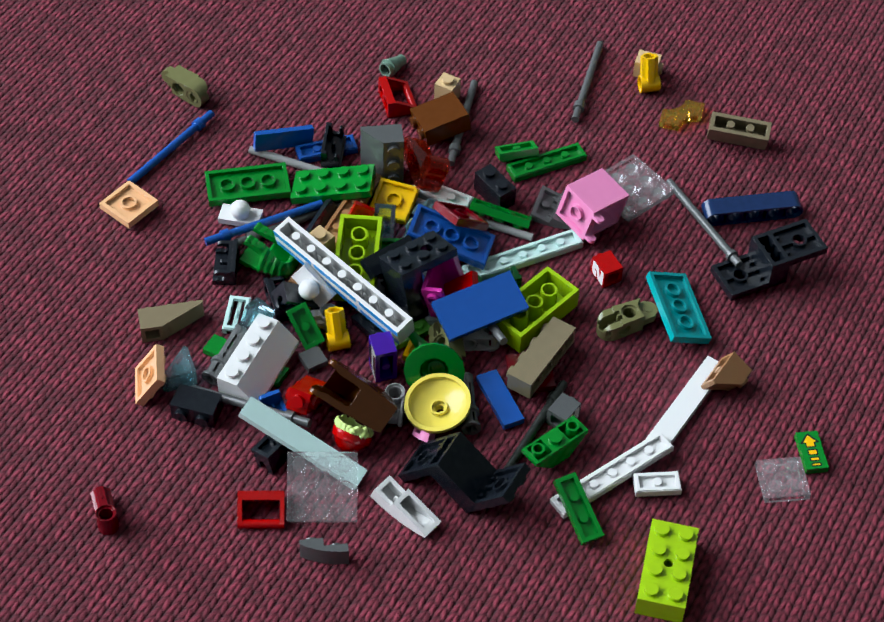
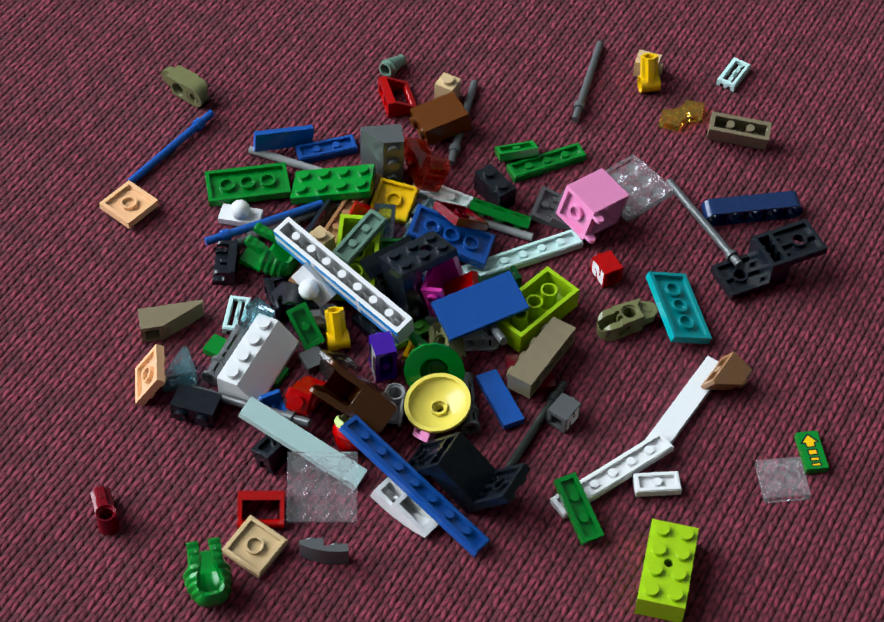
(207, 574): none -> green hair
(254, 546): none -> tan tile
(325, 356): none -> clear smoke slope
(332, 147): black hinge -> none
(360, 236): none -> sand green tile
(414, 485): none -> blue tile
(556, 444): green slope -> none
(728, 83): none -> light aqua tile

